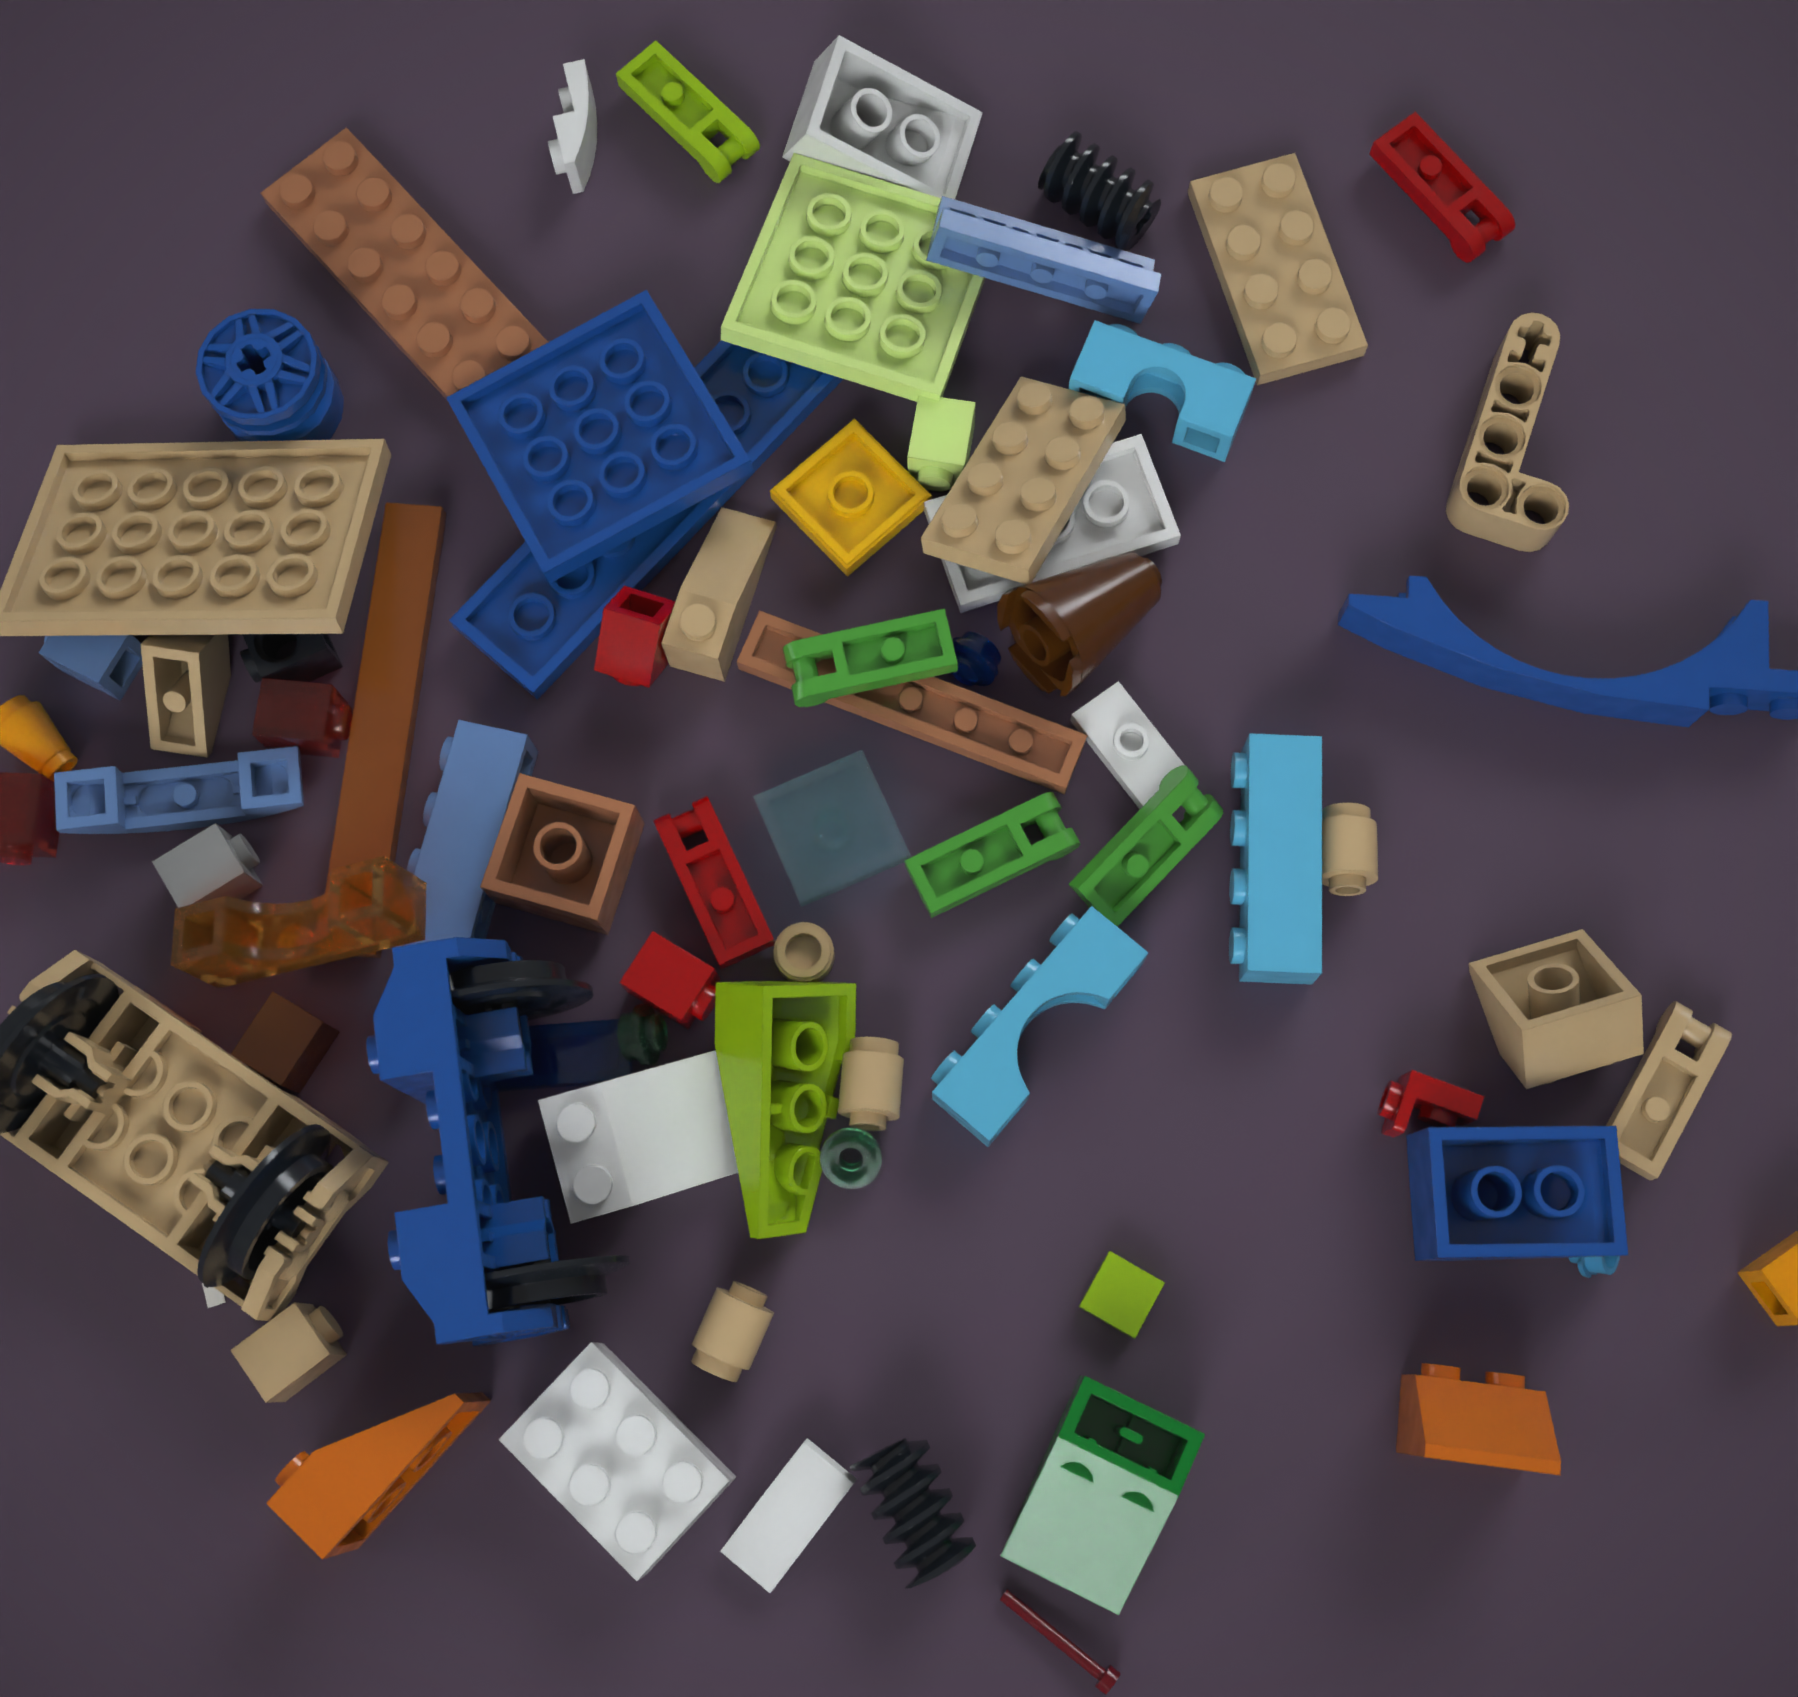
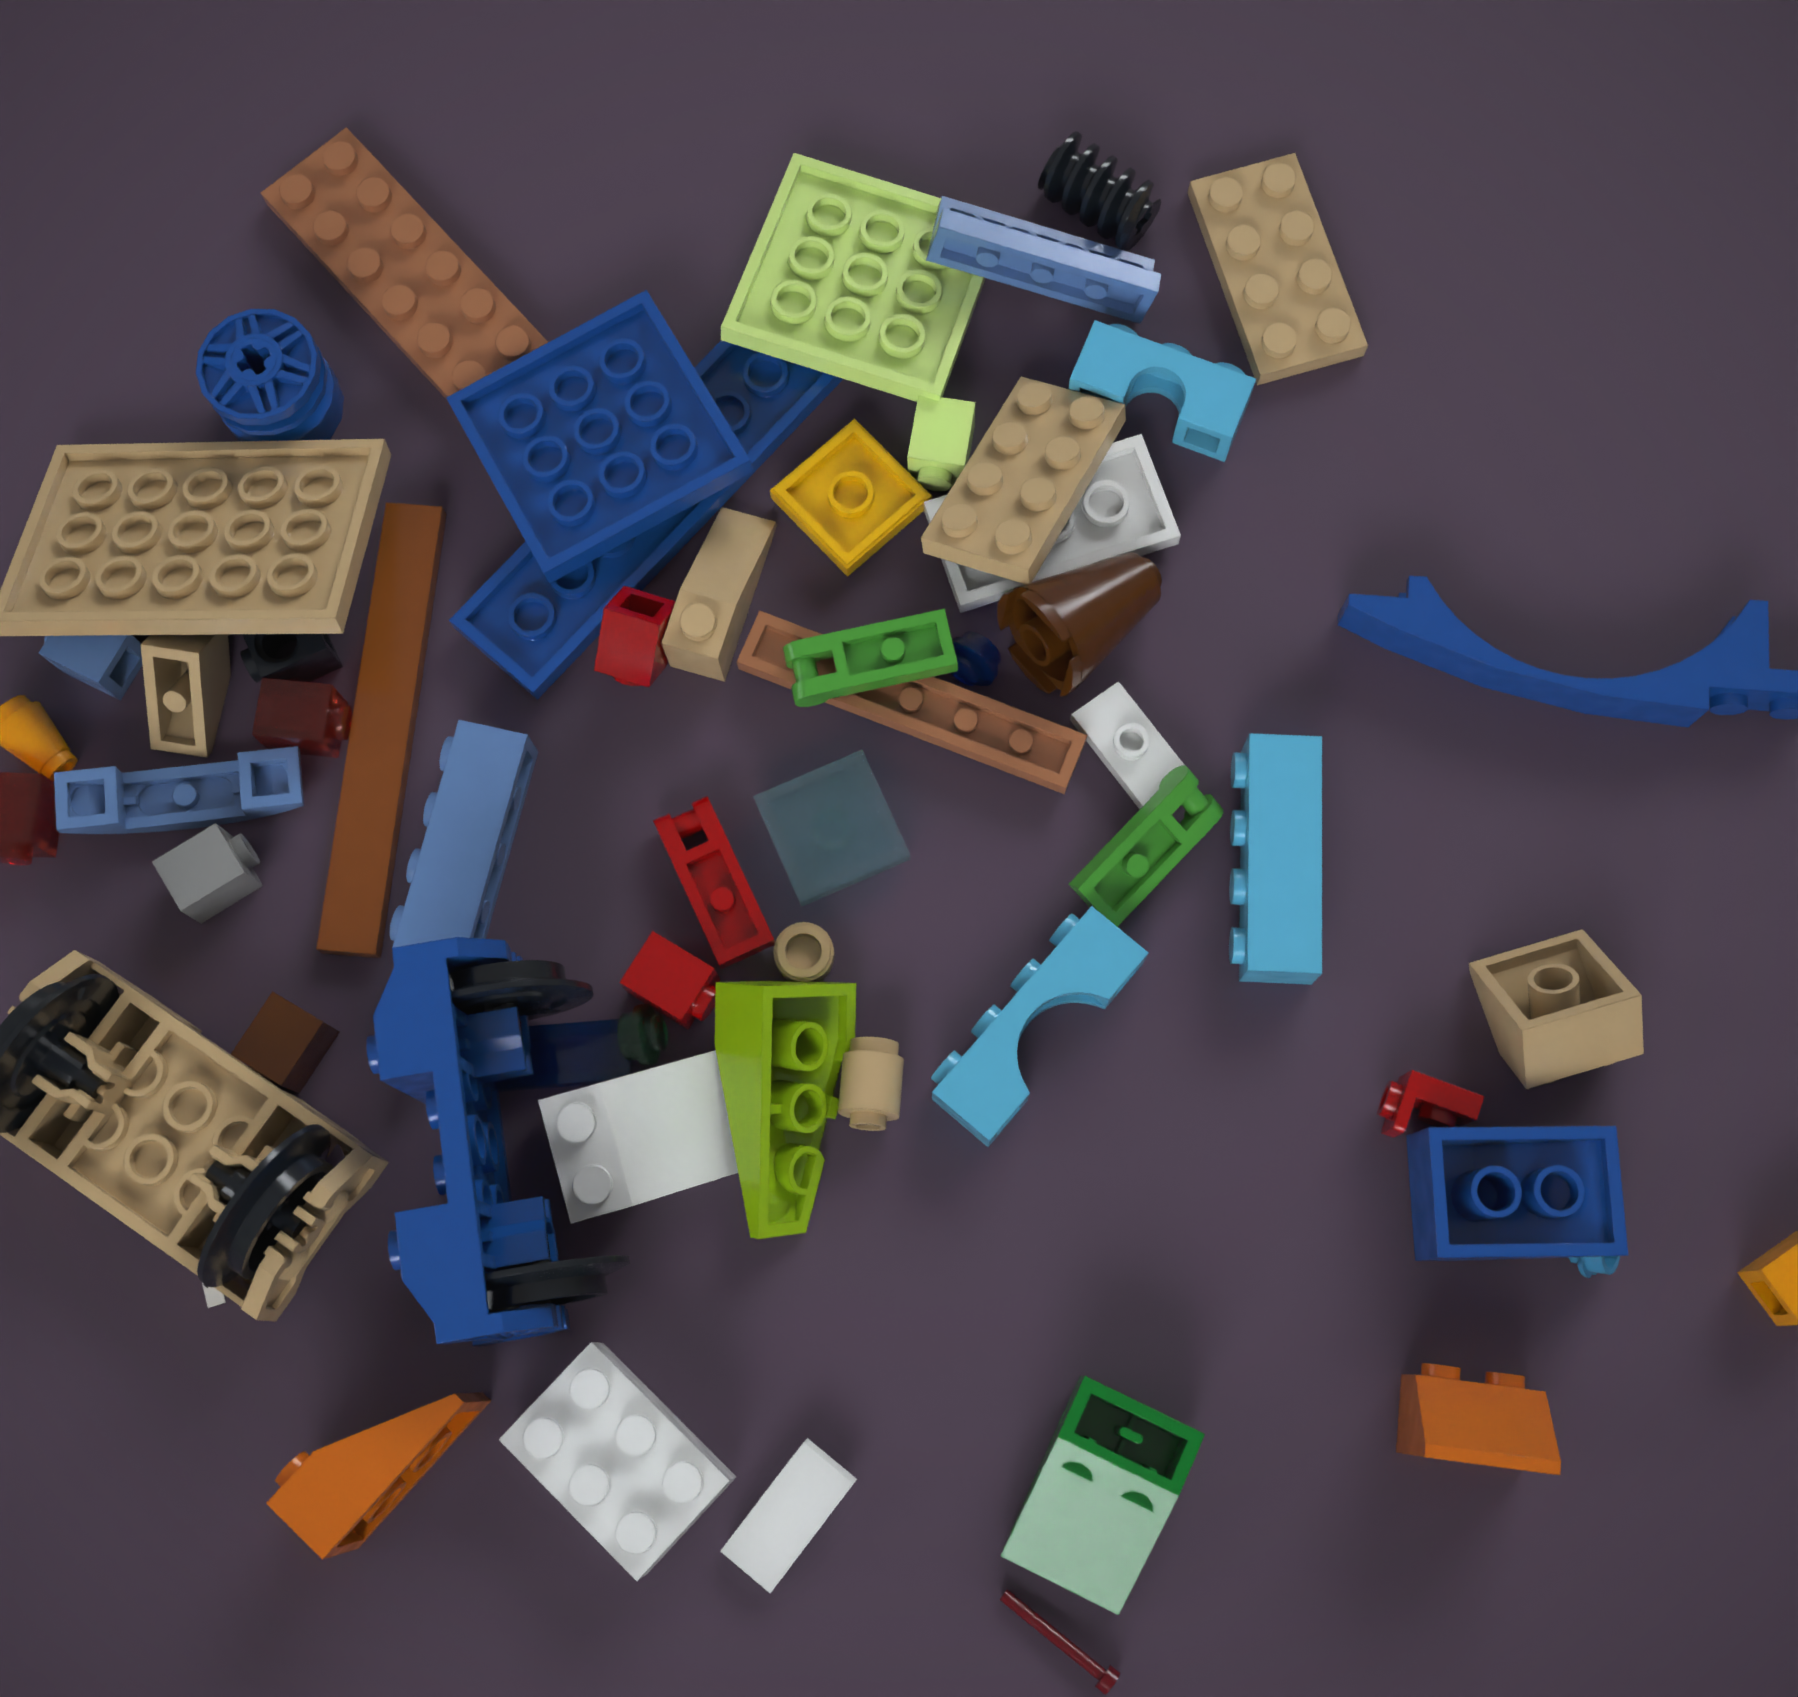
(239, 940): clear orange arch -> none
(290, 1351): tan brick -> none
(563, 853): nougat brick -> none
(575, 128): white slope -> none
(687, 110): lime plate -> none
(731, 1331): tan brick -> none
(851, 1174): clear green plate -> none
(882, 122): white slope -> none
(915, 1509): black piece -> none
(990, 854): bright green plate -> none
(1121, 1294): lime tile -> none
(1348, 849): tan brick -> none
(1442, 186): red plate -> none
(1510, 428): tan beam -> none
(1665, 1090): tan plate -> none

